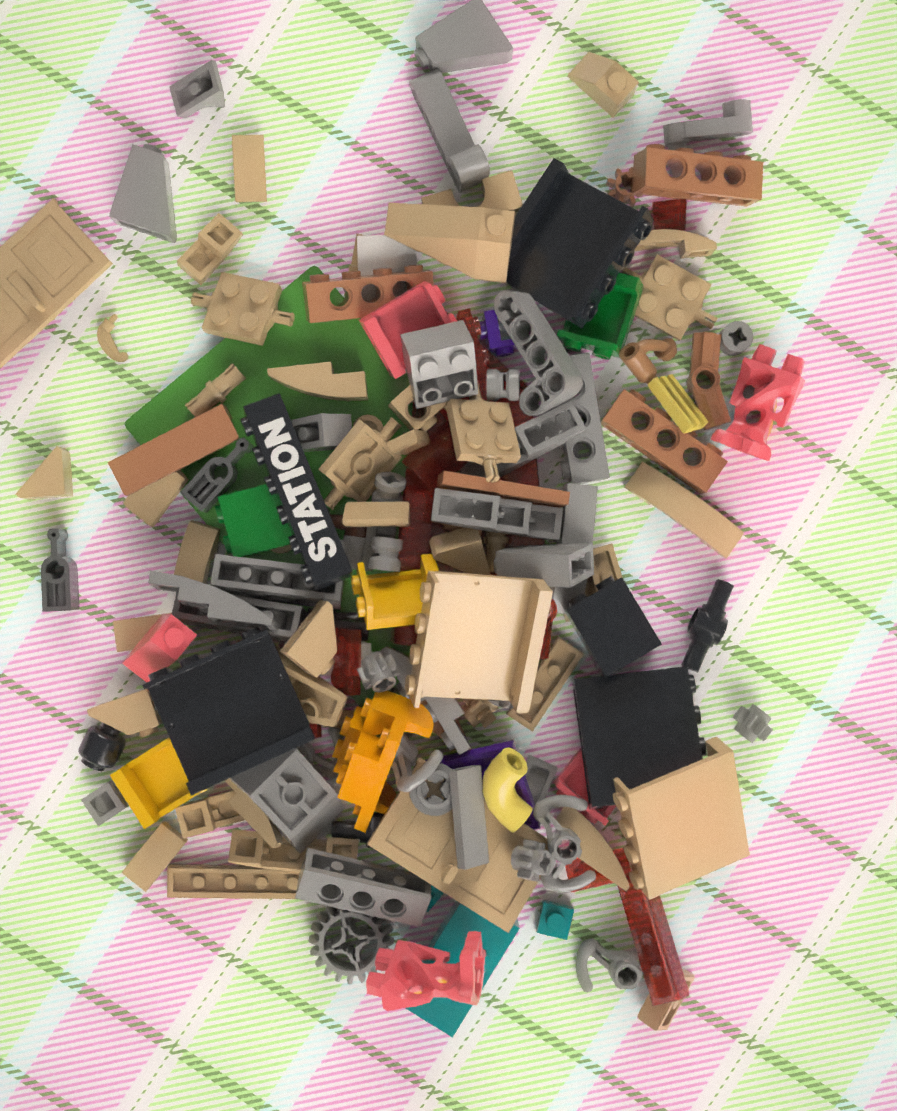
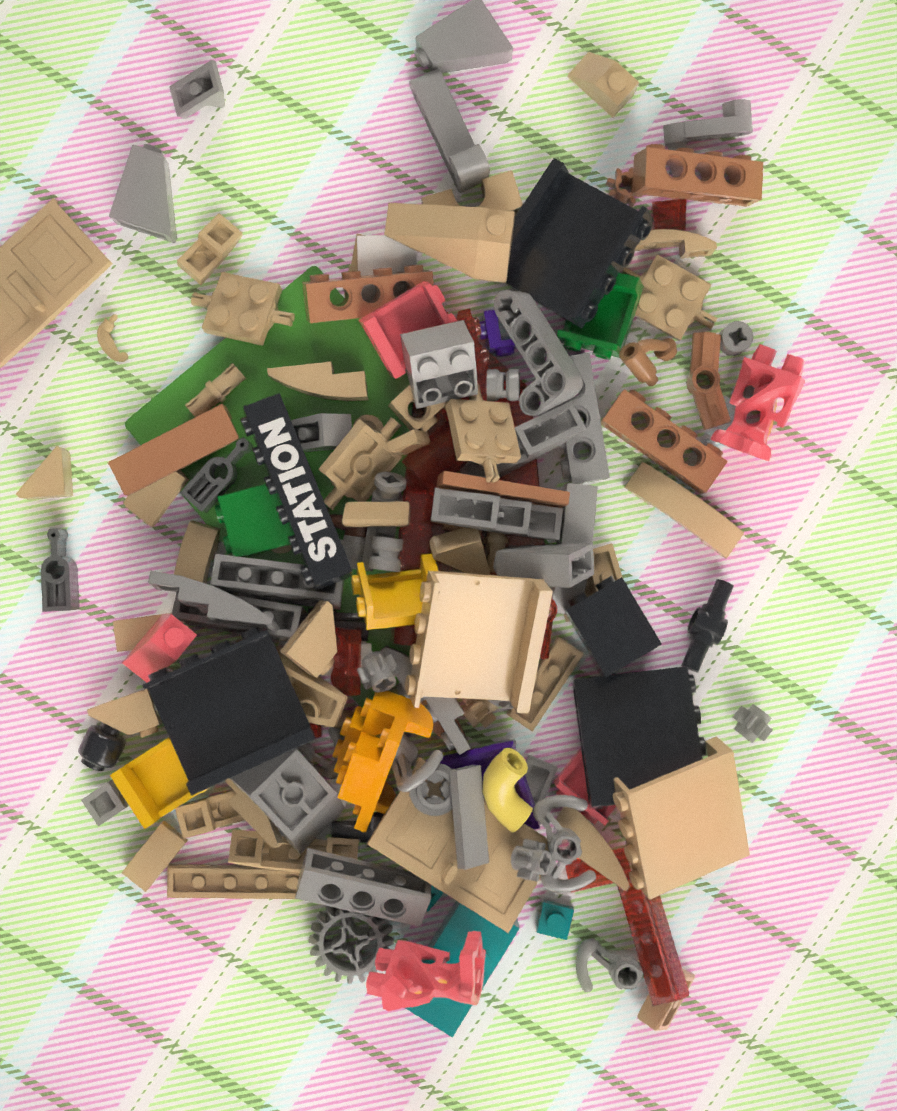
(249, 168): tan slope -> none
(677, 403): light yellow tile -> none

